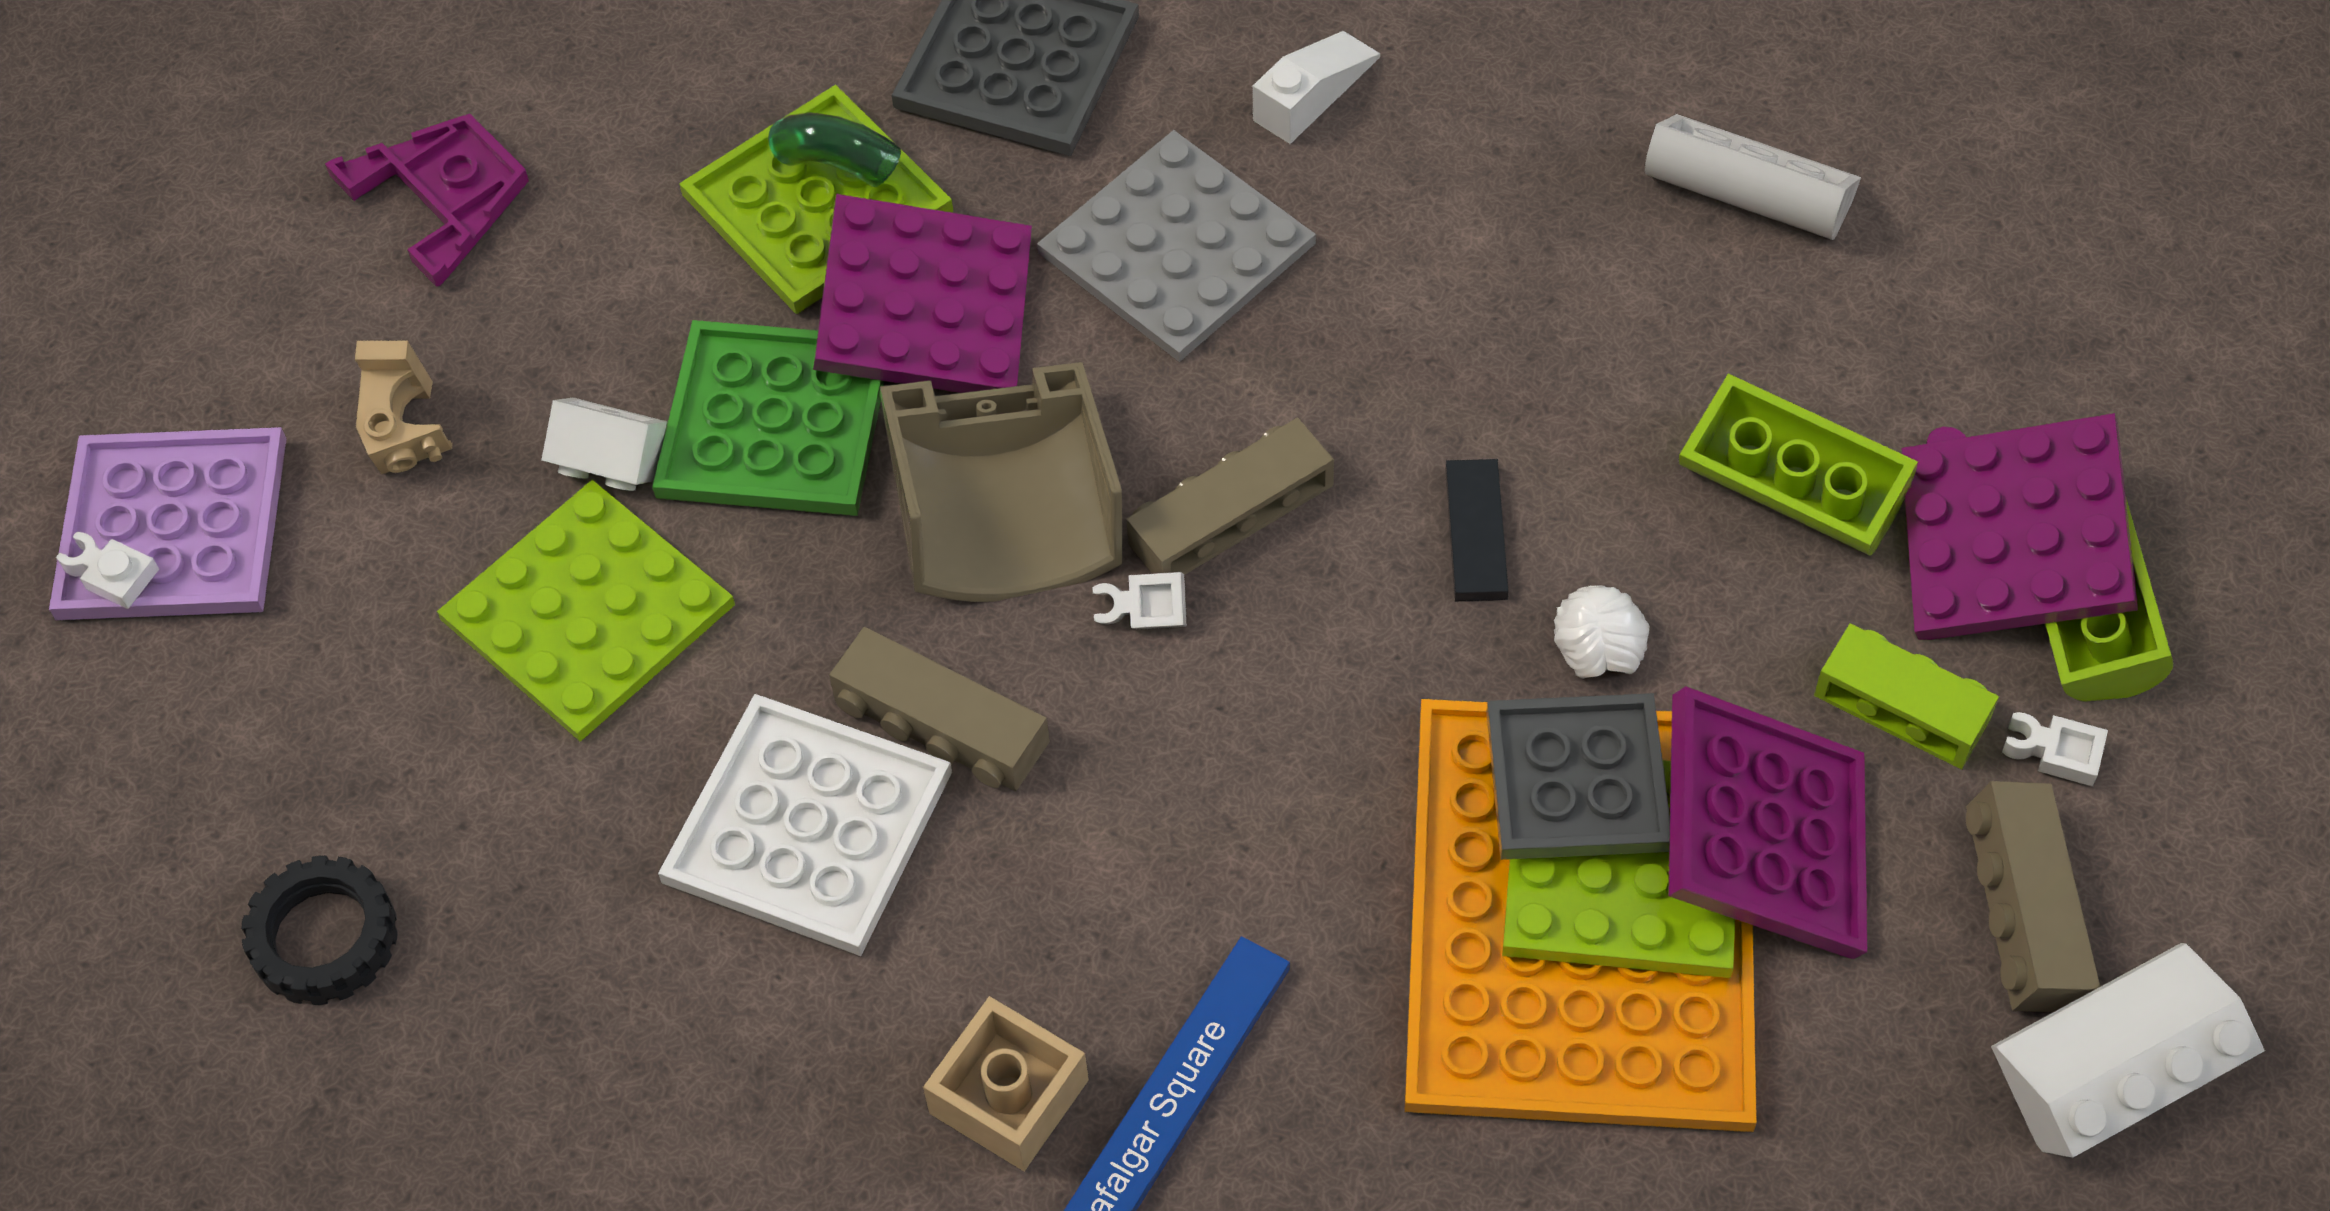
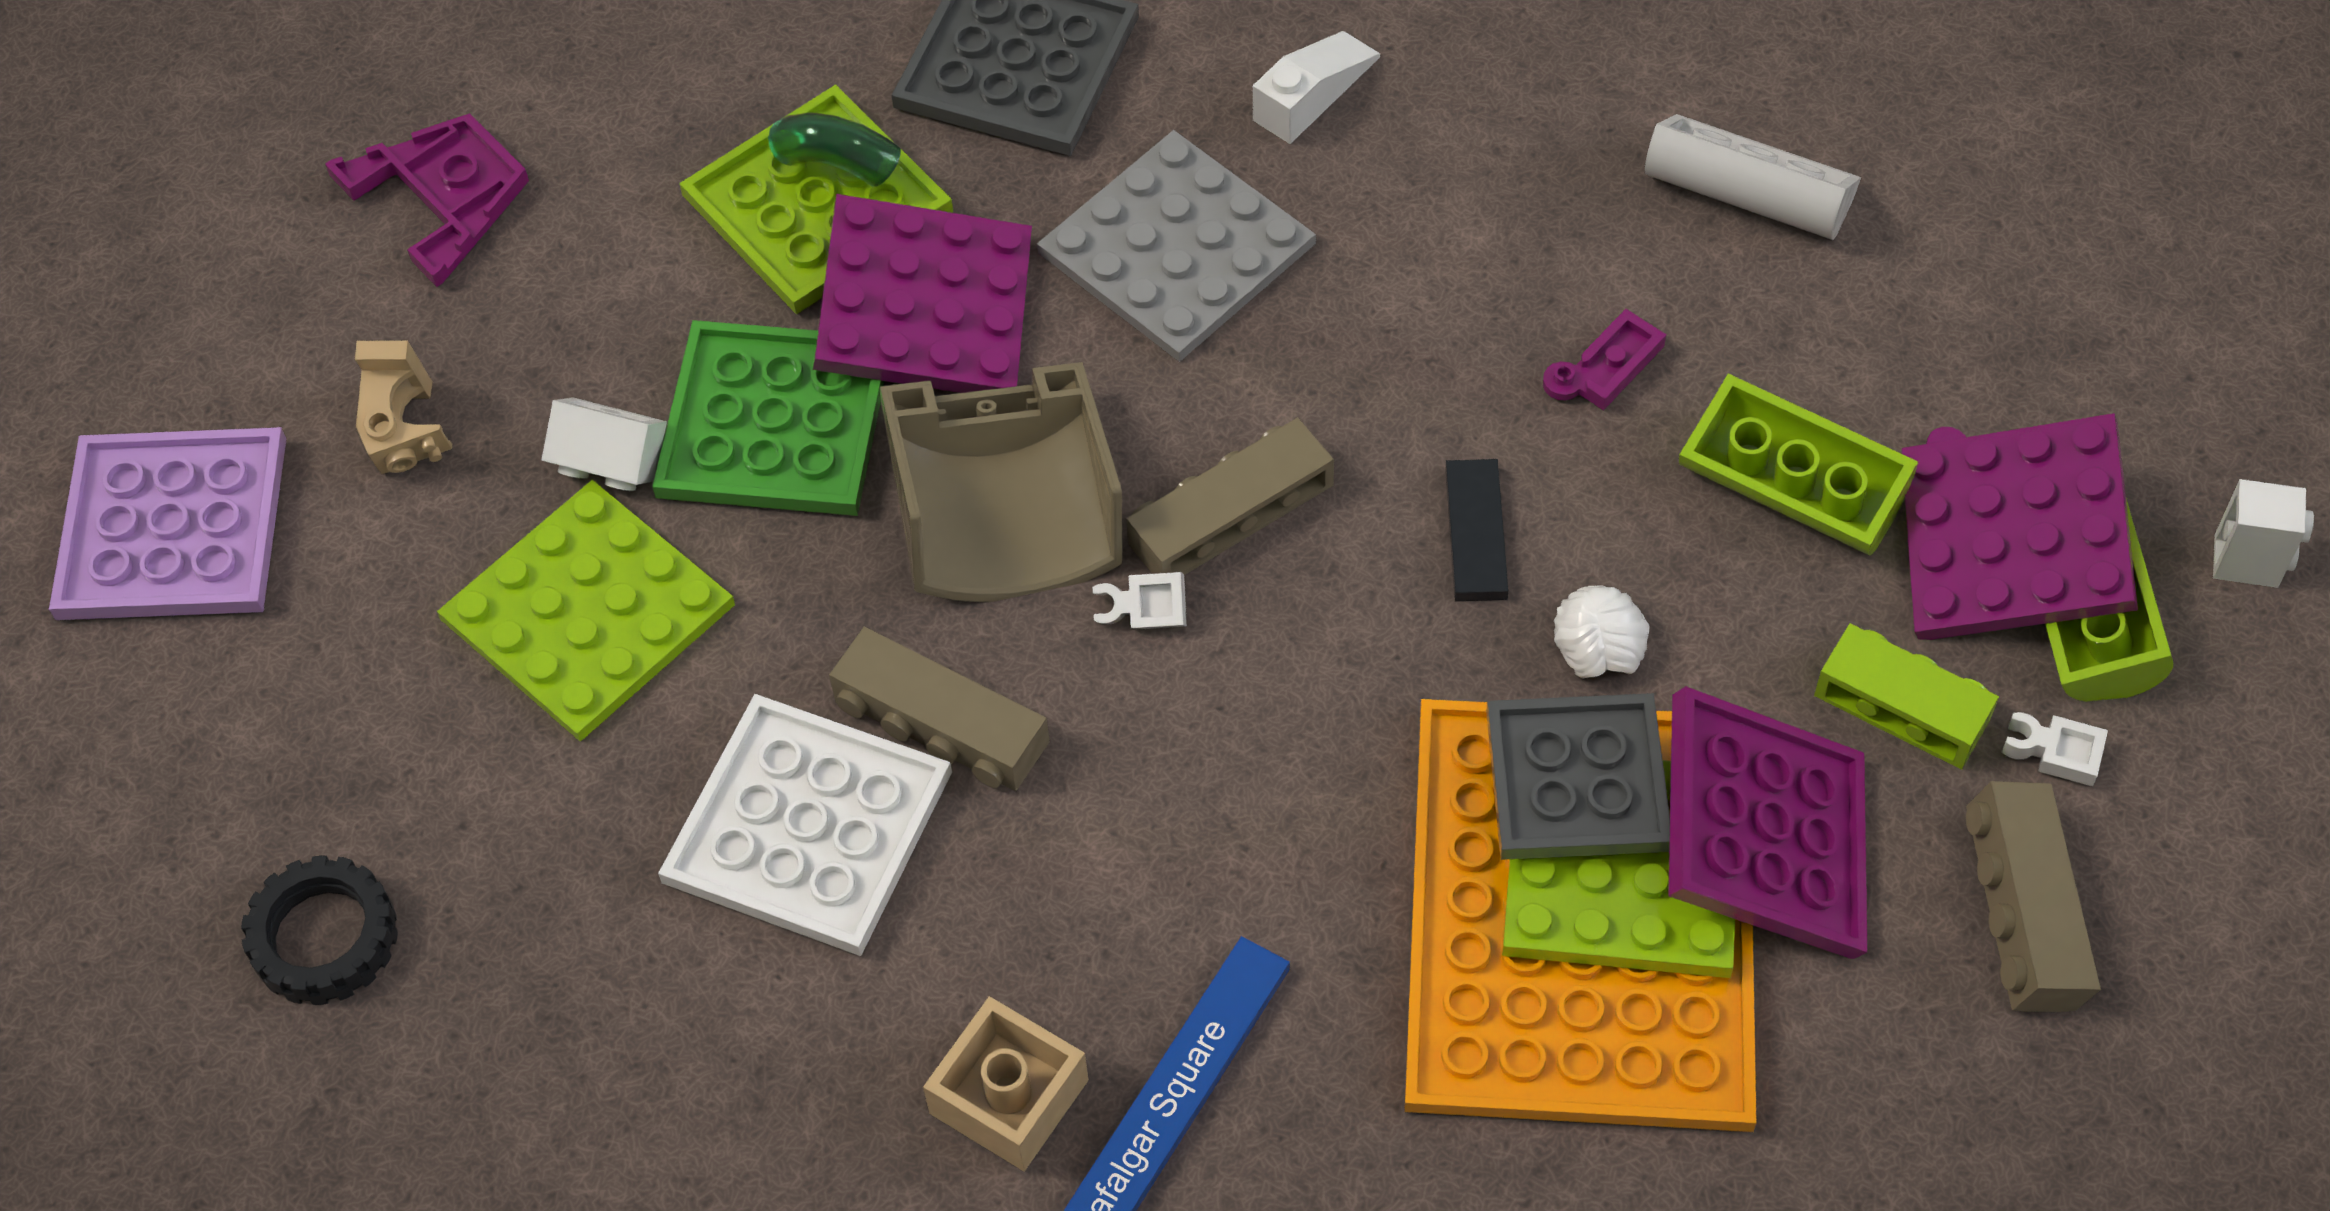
(112, 573): white plate -> none
(1607, 363): none -> magenta hinge
(2125, 1051): white slope -> none
(2261, 533): none -> white brick

